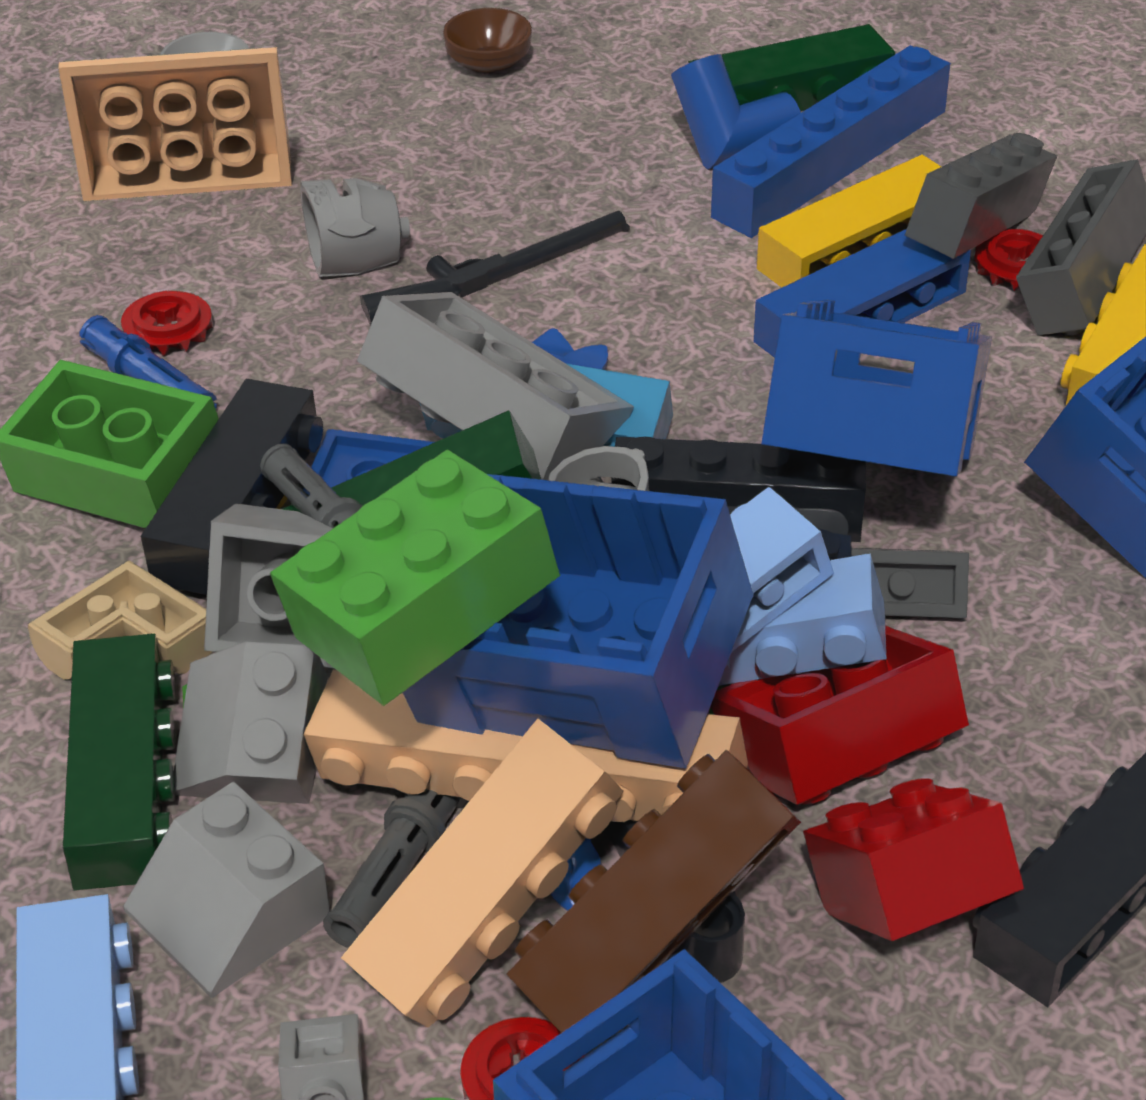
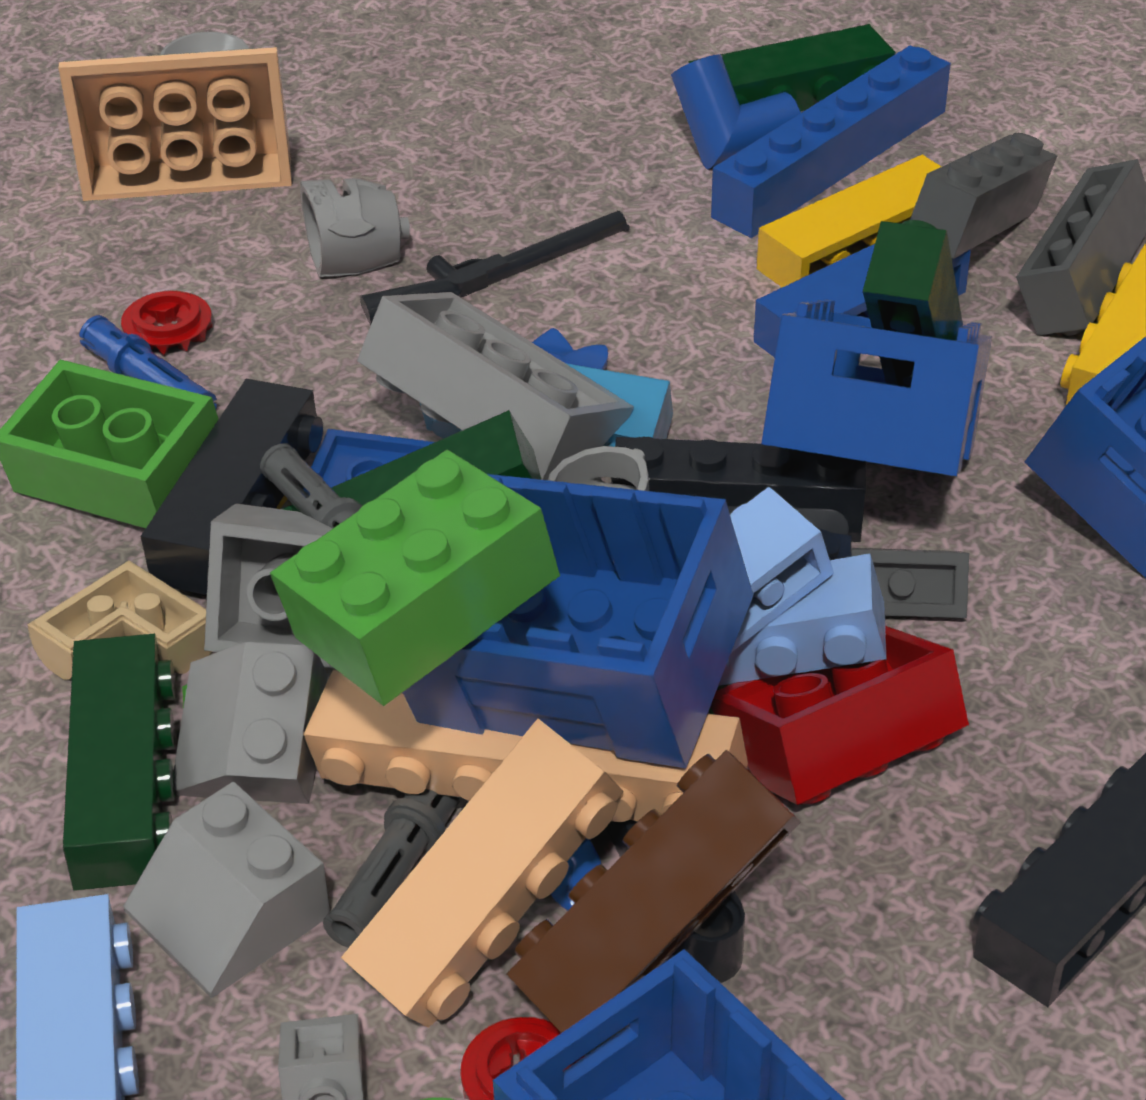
(487, 39): reddish brown piece -> none
(911, 288): none -> dark green brick
(912, 858): red brick -> none
(1002, 255): red gear -> none

